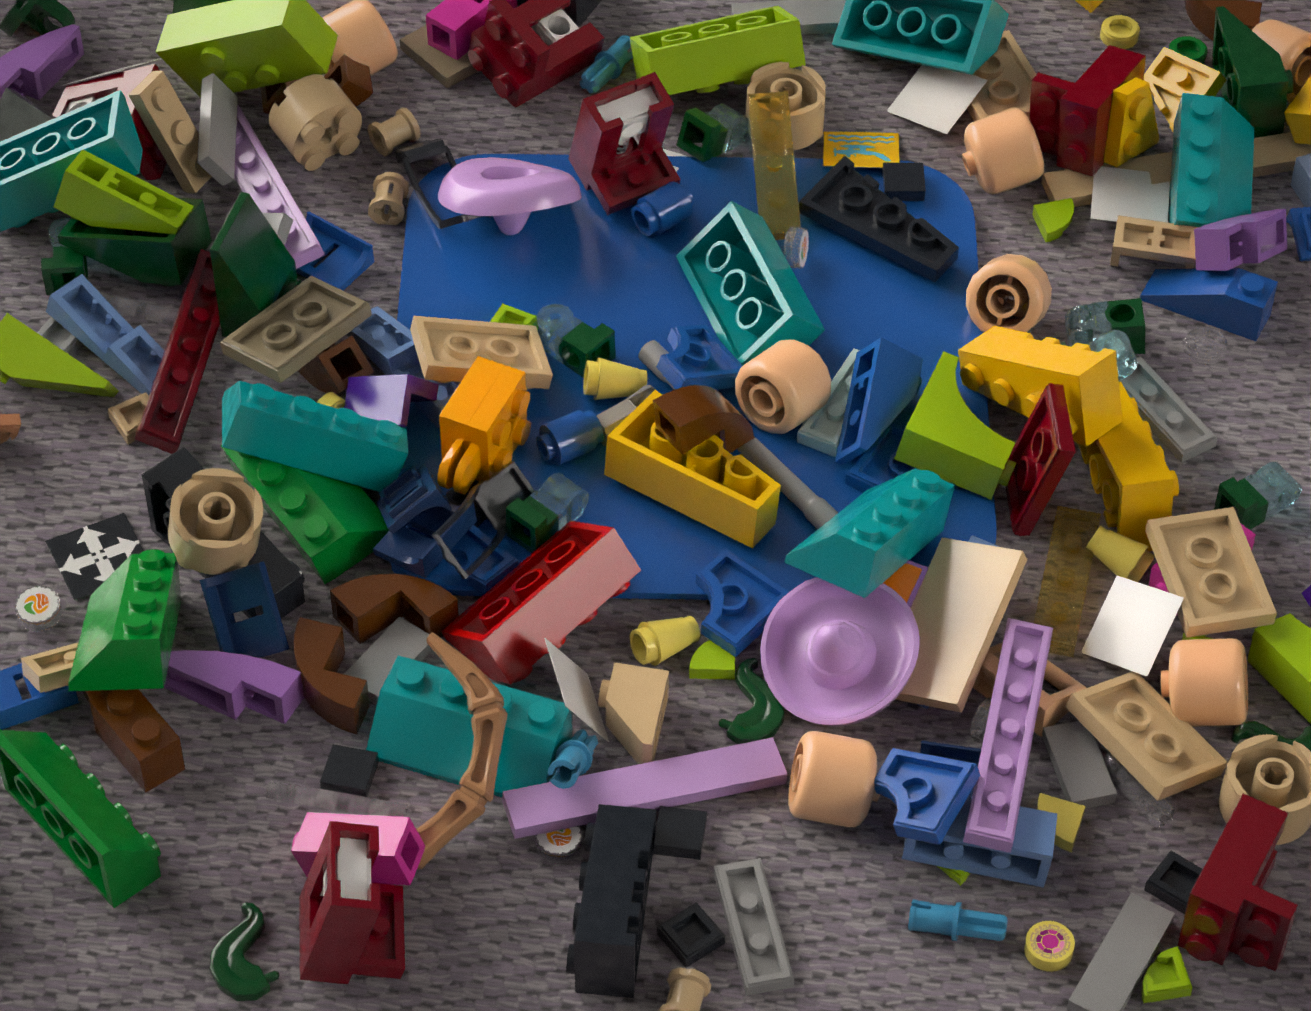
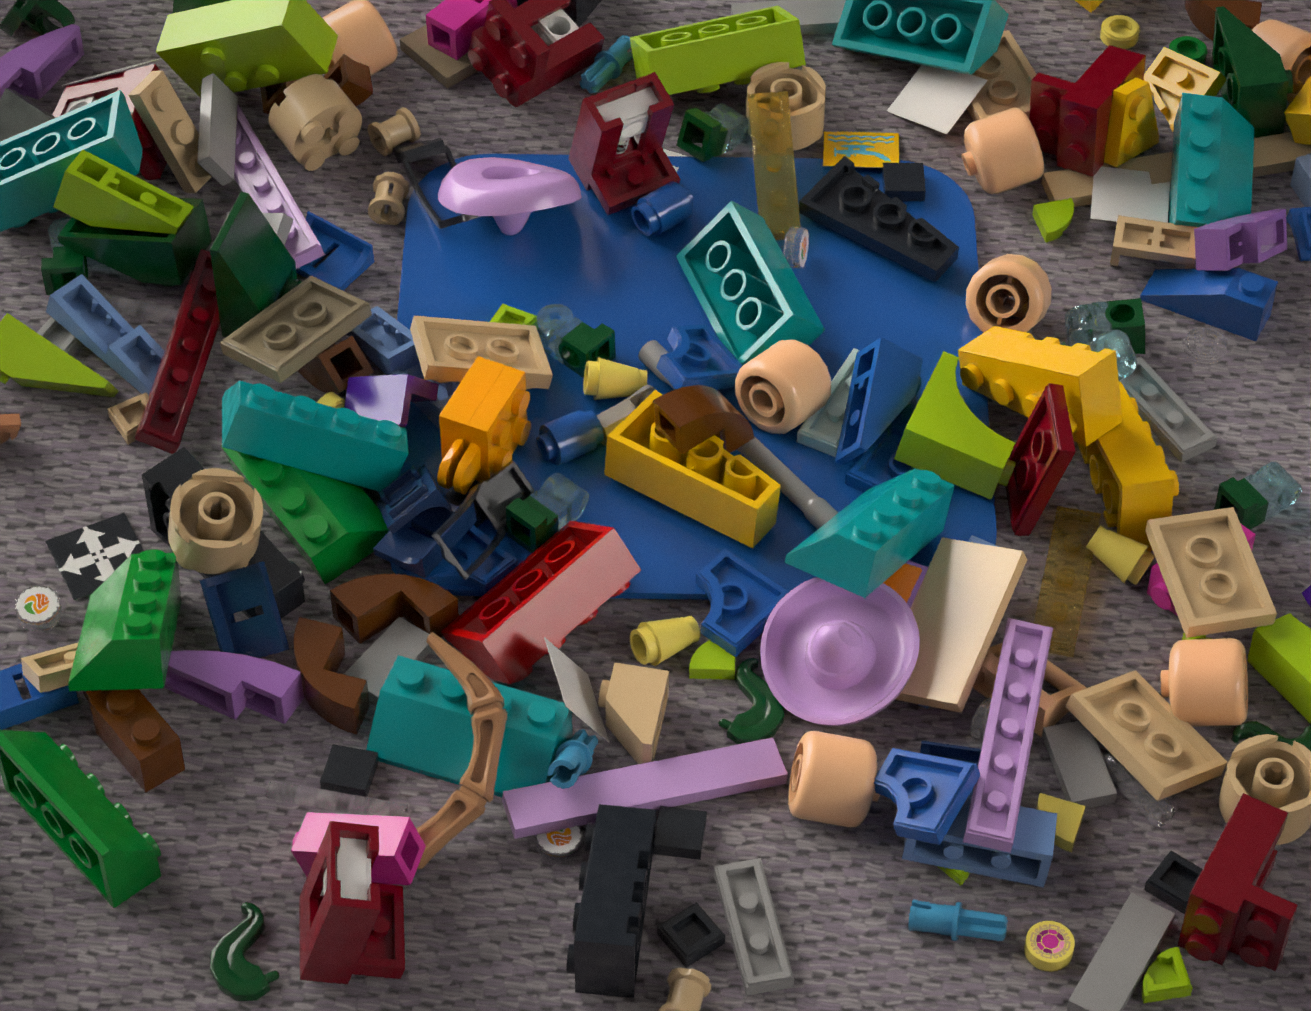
(1132, 625): white sticker -> none

